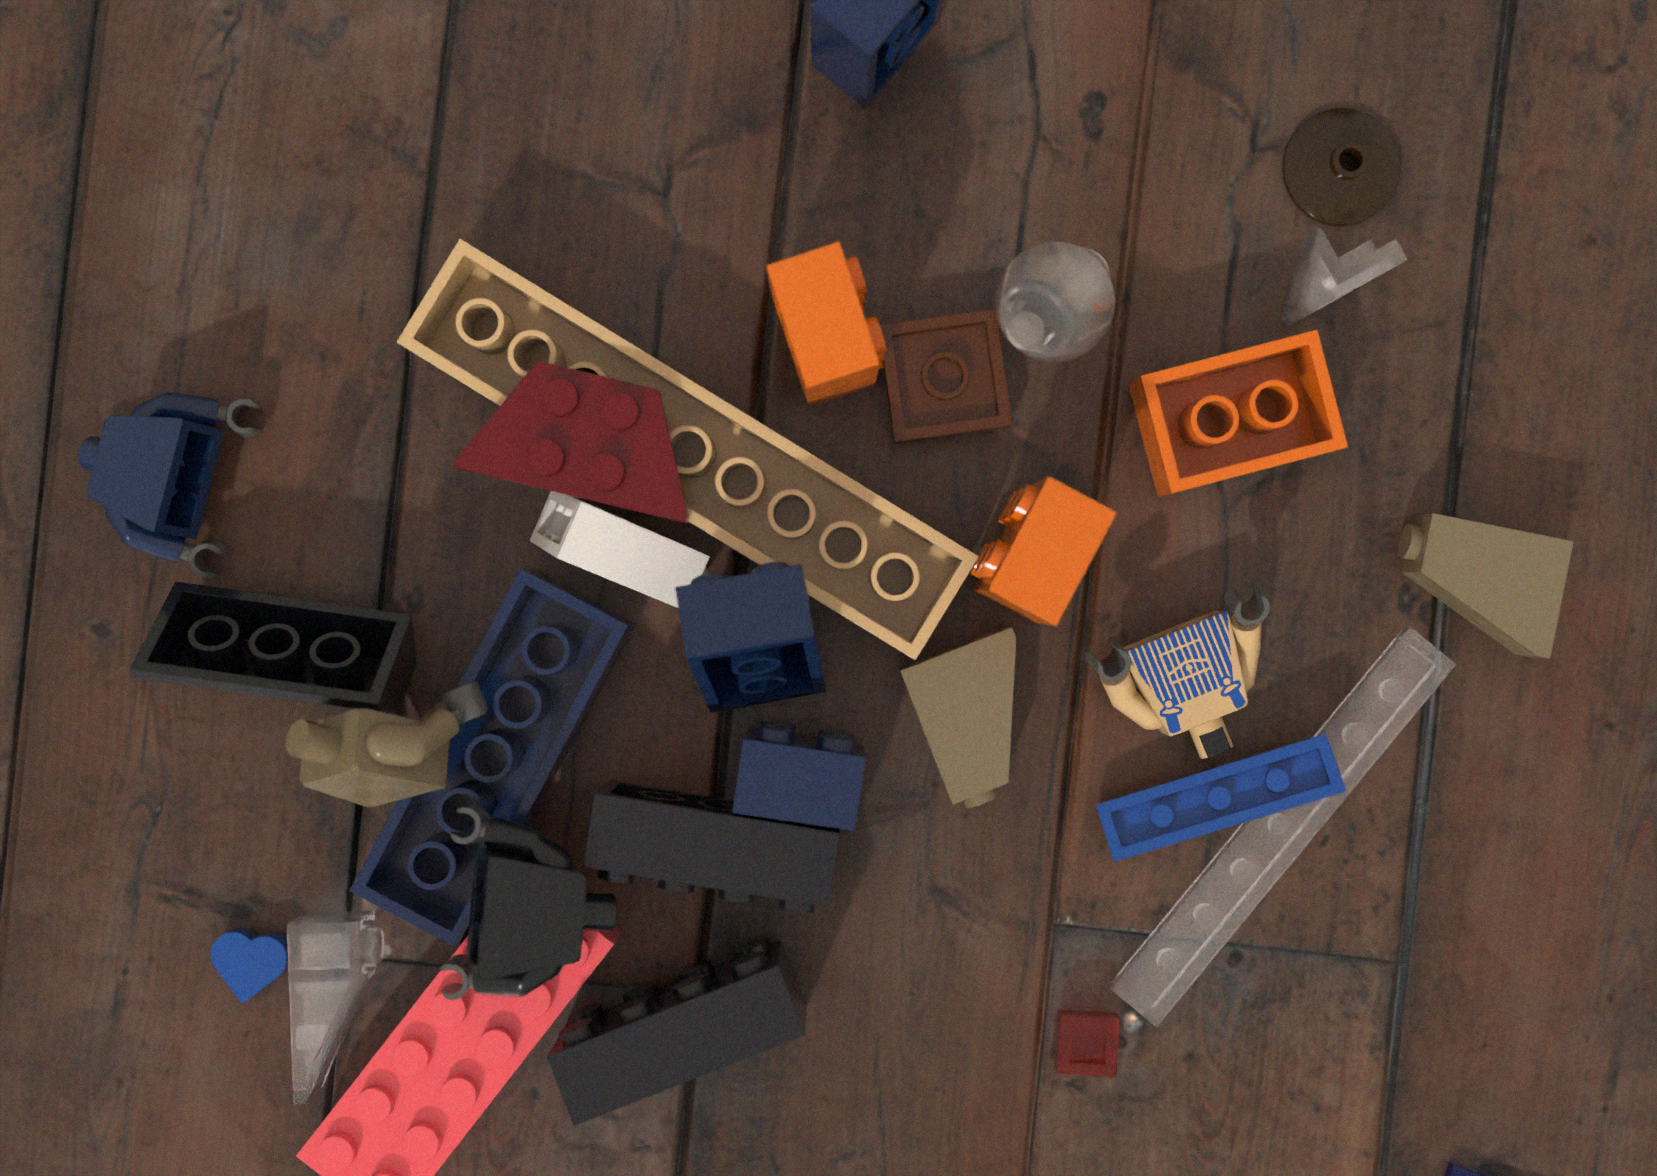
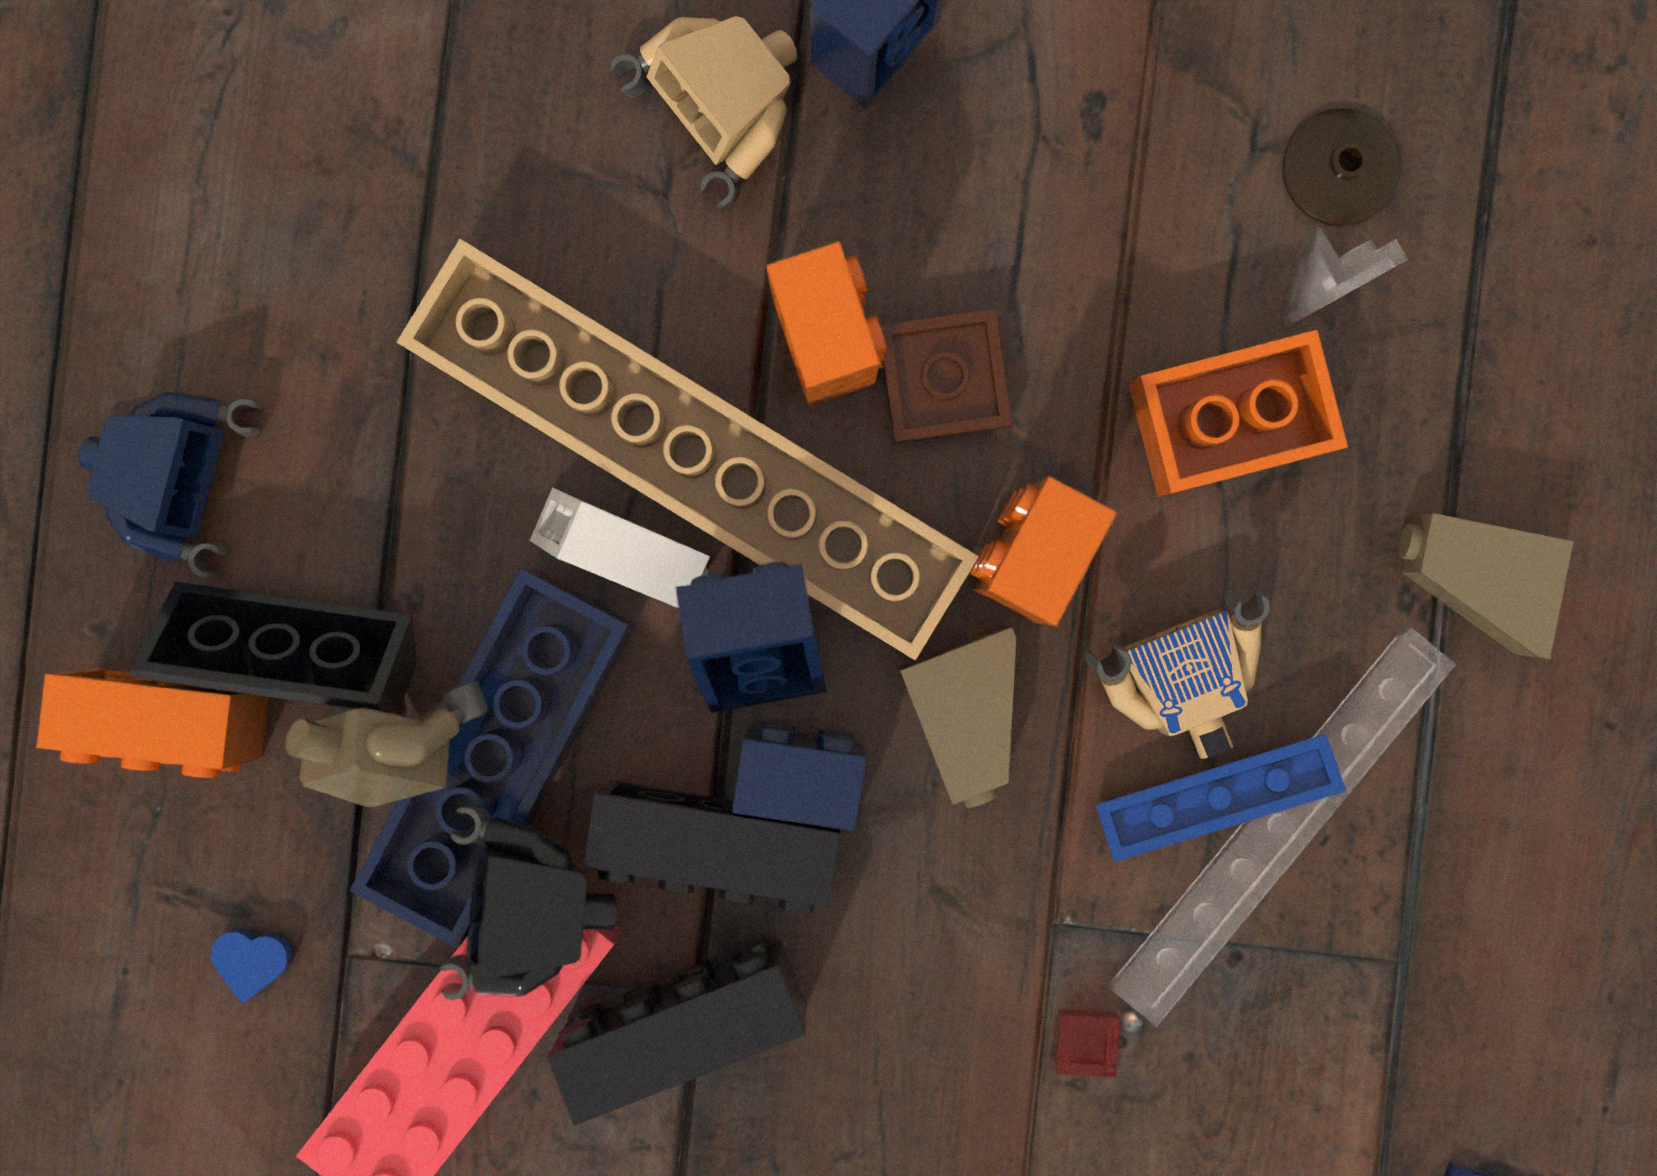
(150, 722): none -> orange brick
(328, 974): clear slope -> none
(583, 441): dark red wing -> none
(720, 86): none -> tan torso
(1055, 301): clear brick -> none

